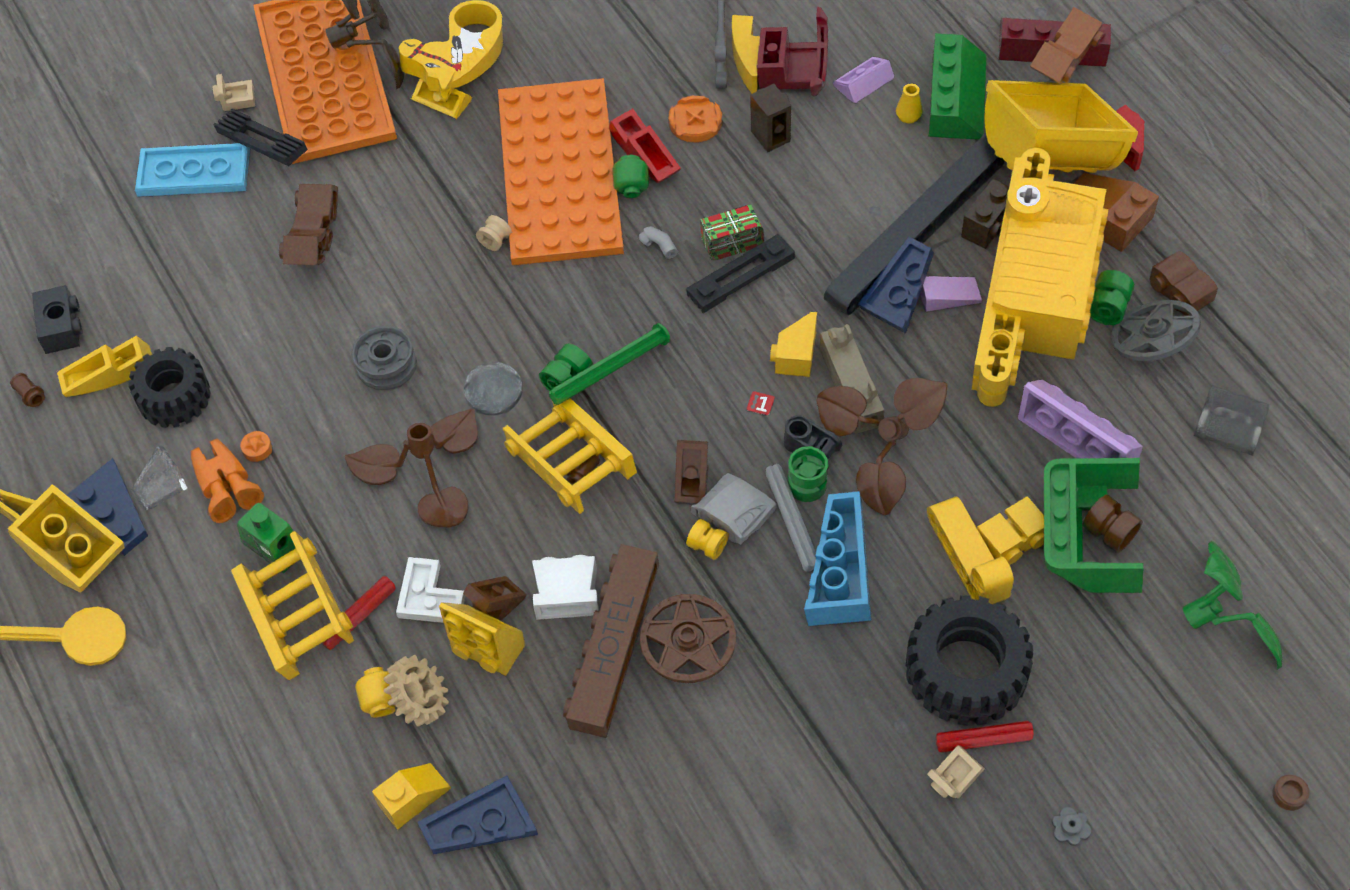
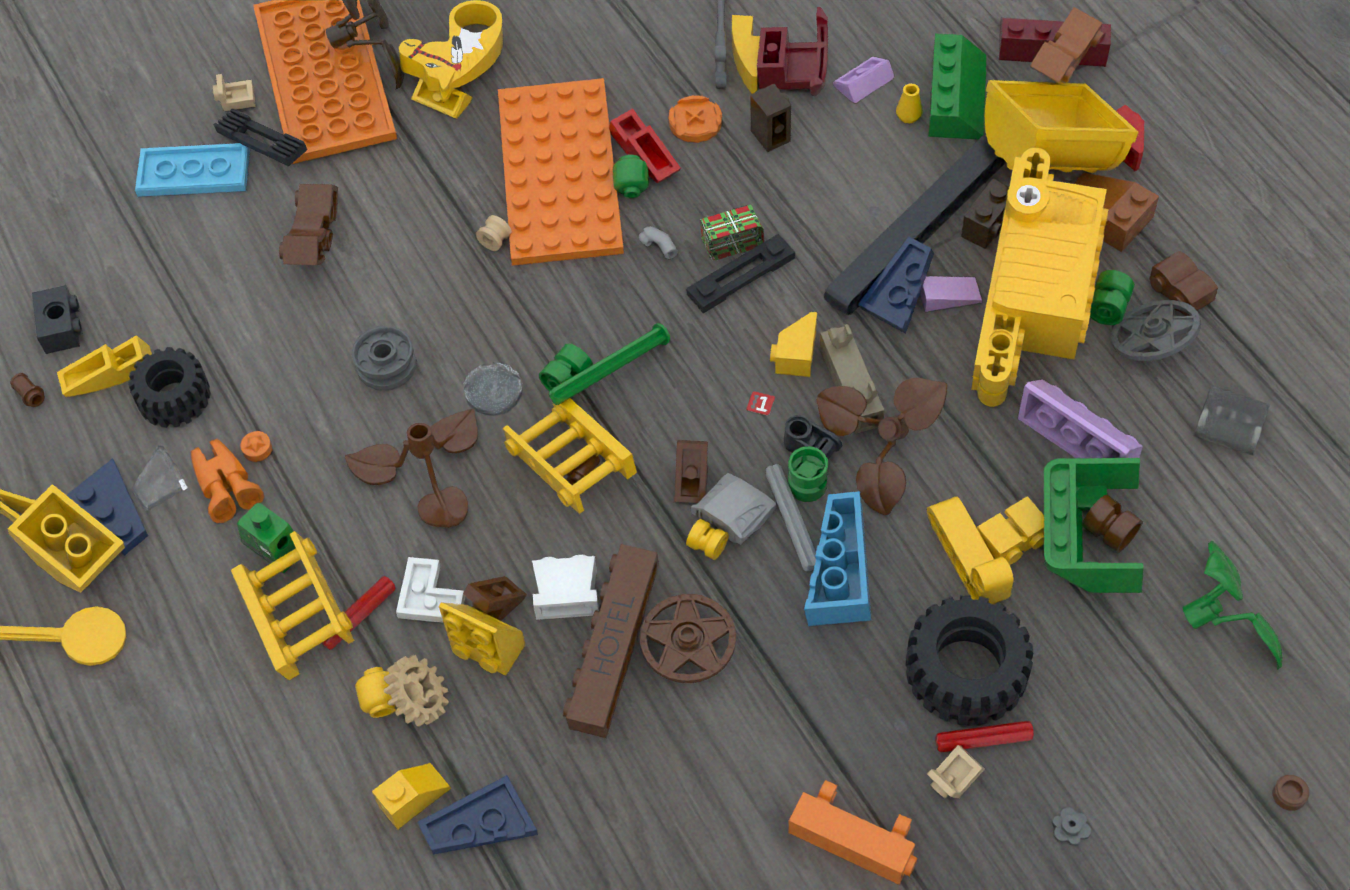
(852, 837): none -> orange brick

